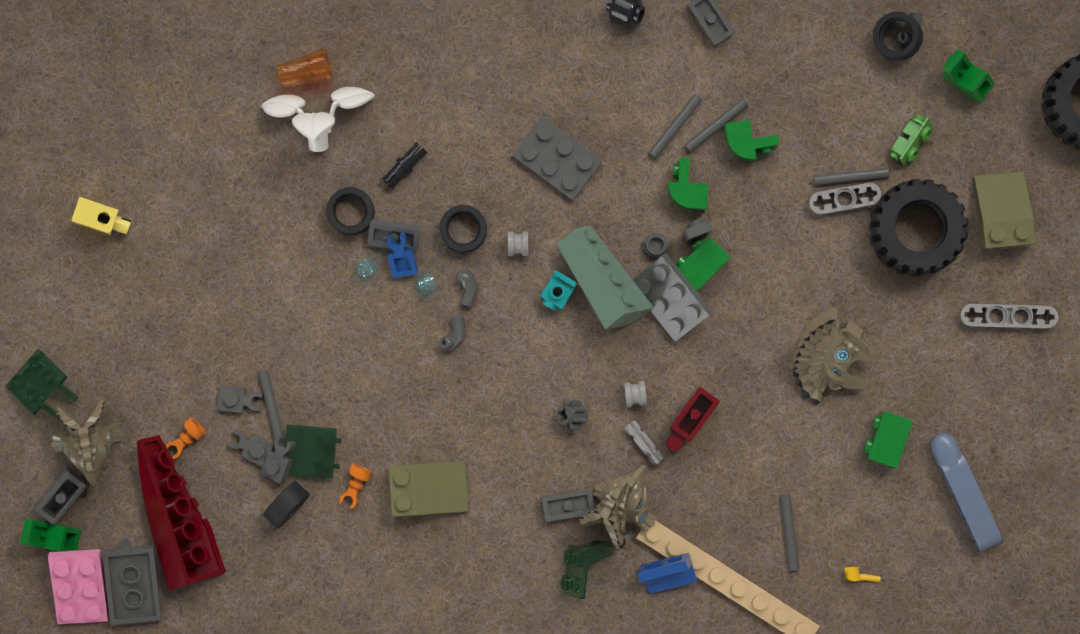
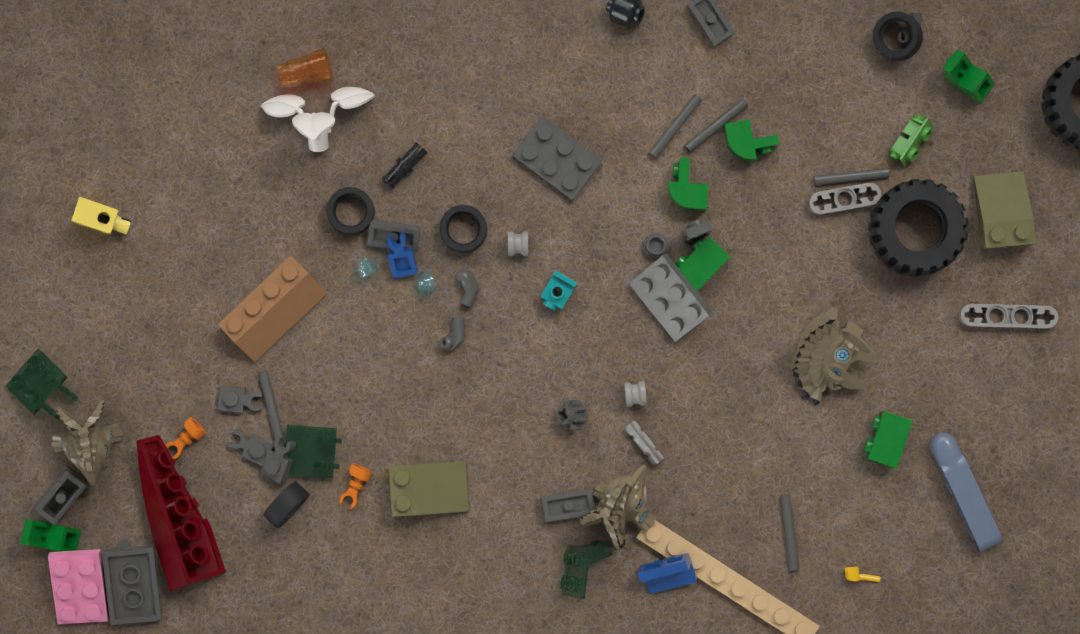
(272, 308): none -> medium nougat slope
(603, 279): sand green wedge -> none
(691, 418): dark red brick -> none

